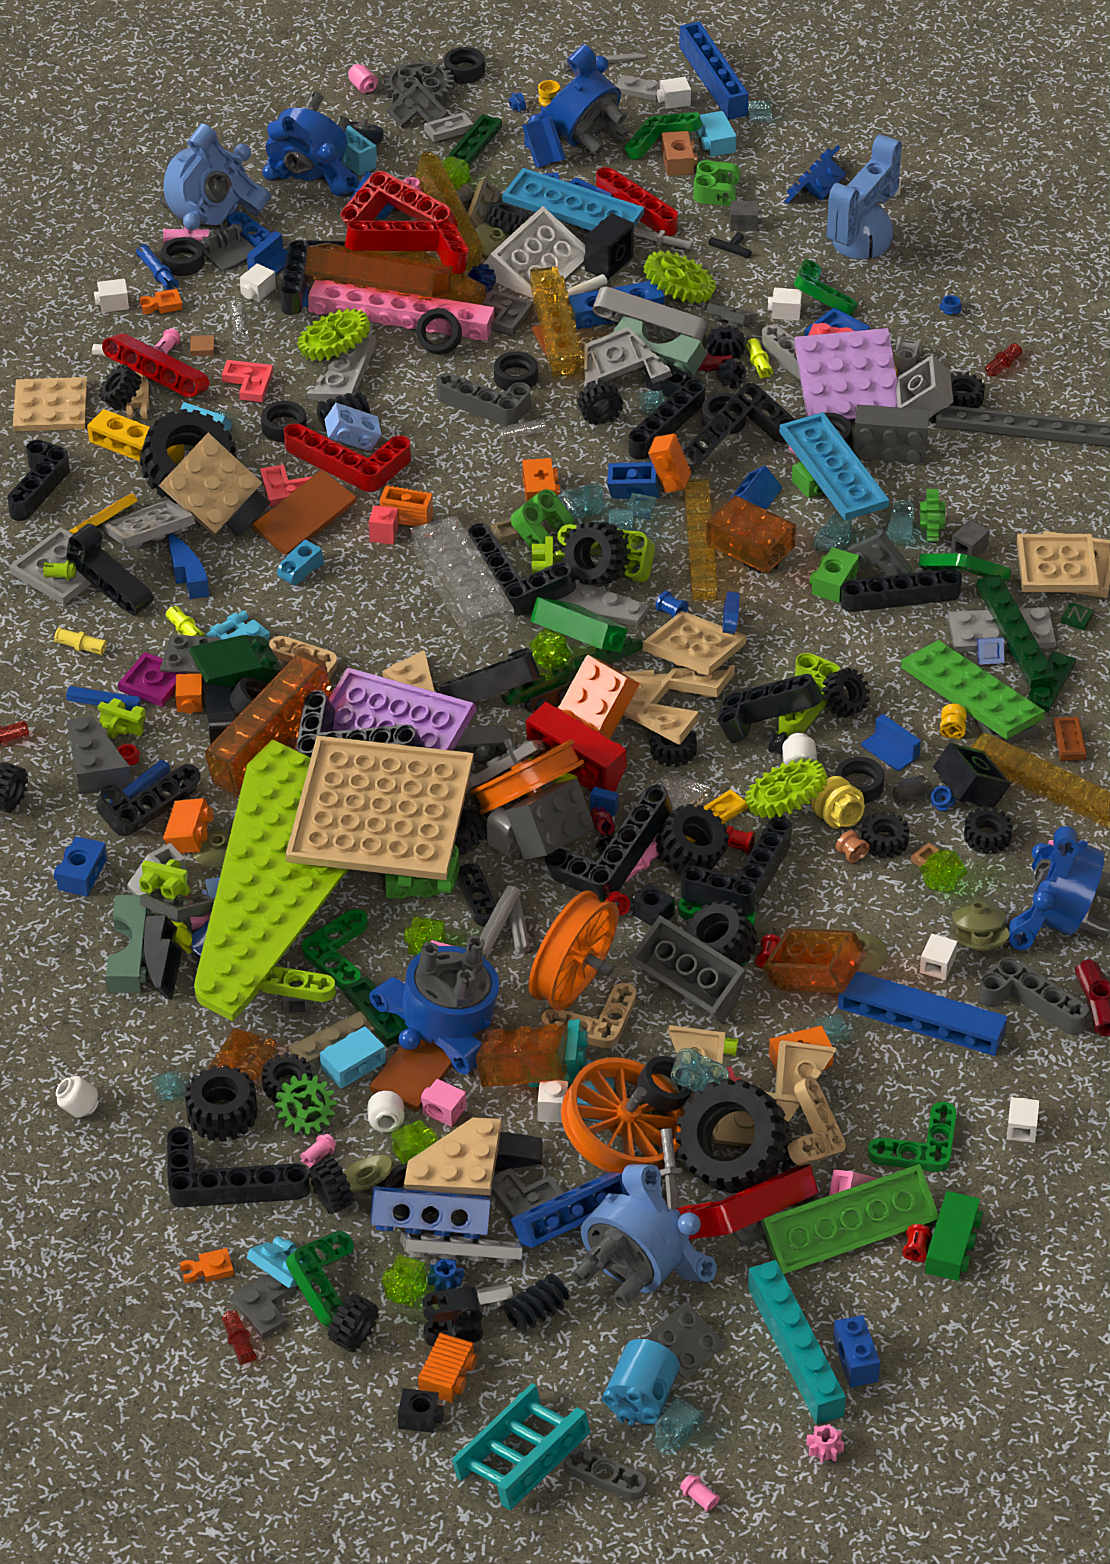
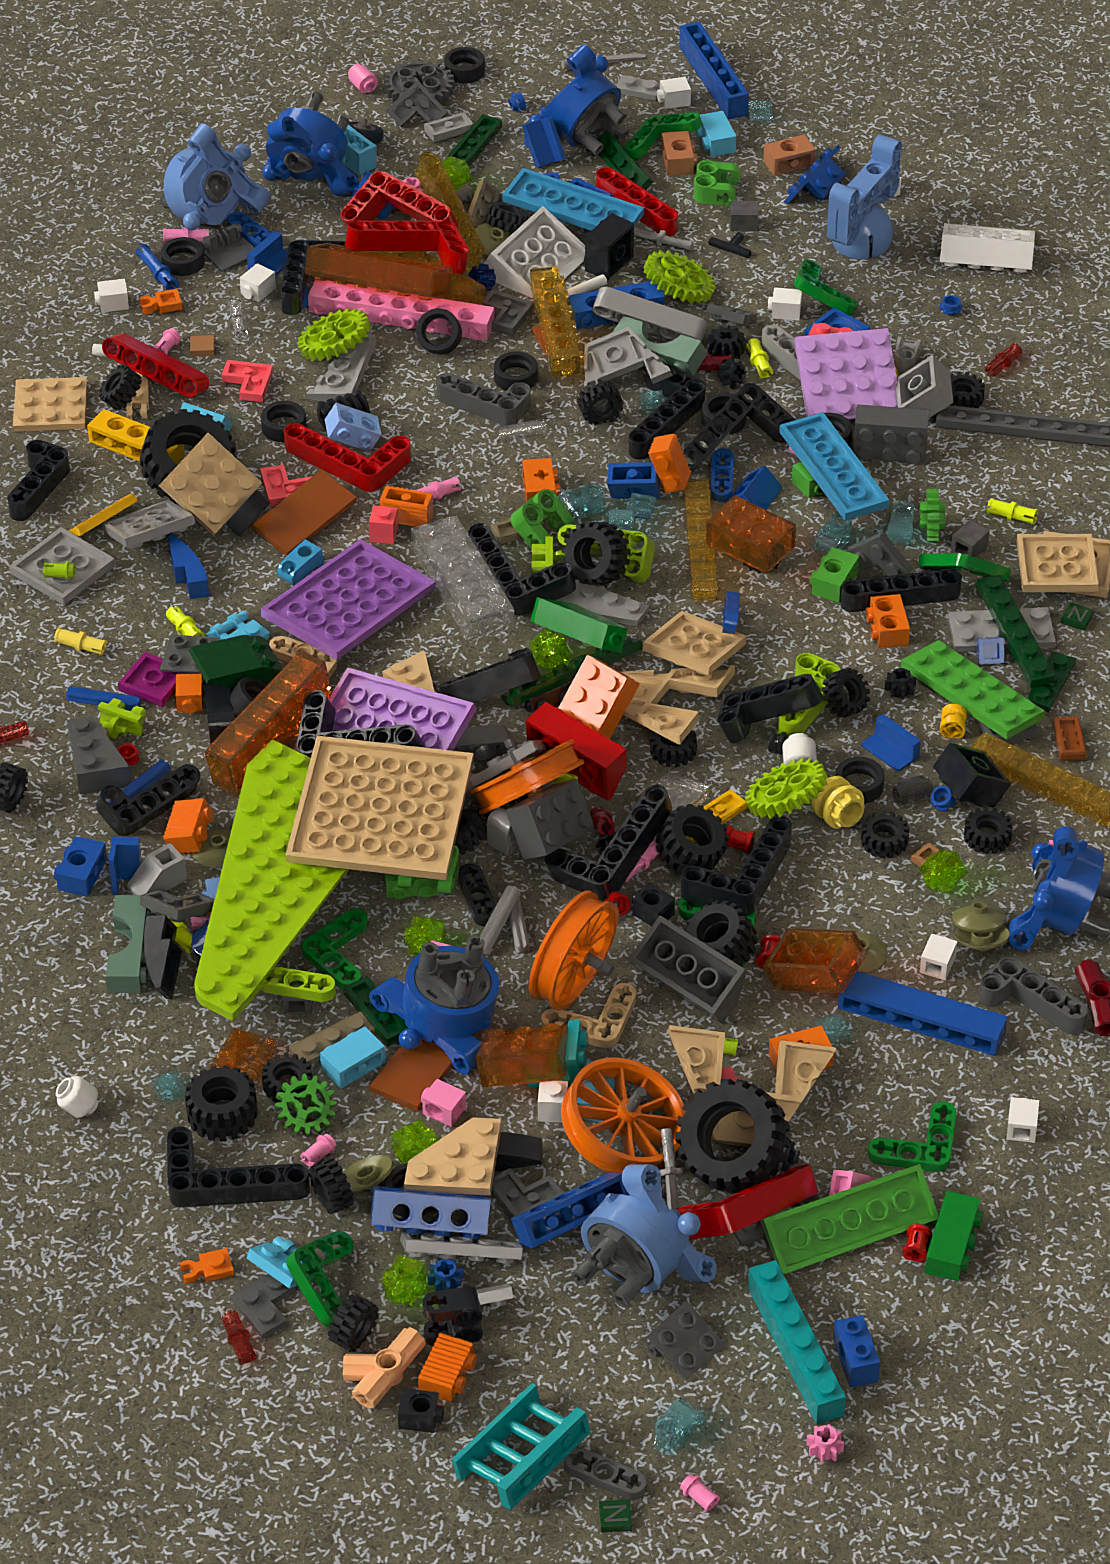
(105, 572): black beam -> none
(123, 860): none -> blue panel
(167, 878): lime hips -> none
(348, 599): none -> medium lavender plate
(381, 1370): none -> light nougat piece
(385, 1111): white head -> none
(442, 488): none -> bright pink pin
(535, 1301): black piece -> none
(547, 91): yellow wheel -> none
(606, 799): blue plate -> none
(615, 1516): none -> dark green tile
(620, 160): none -> dark green plate
(641, 1382): dark azure cylinder -> none
(655, 1096): black tyre -> none
(670, 605): blue bush -> none
(696, 1070): clear light blue piece -> none
(726, 469): none -> blue beam
(789, 155): none -> nougat brick
(826, 1135): tan beam -> none
(852, 846): nougat wheel -> none
(888, 621): none -> orange brick
(900, 683): none -> black gear
(987, 247): none -> white slope
(1012, 511): none -> neon yellow pin

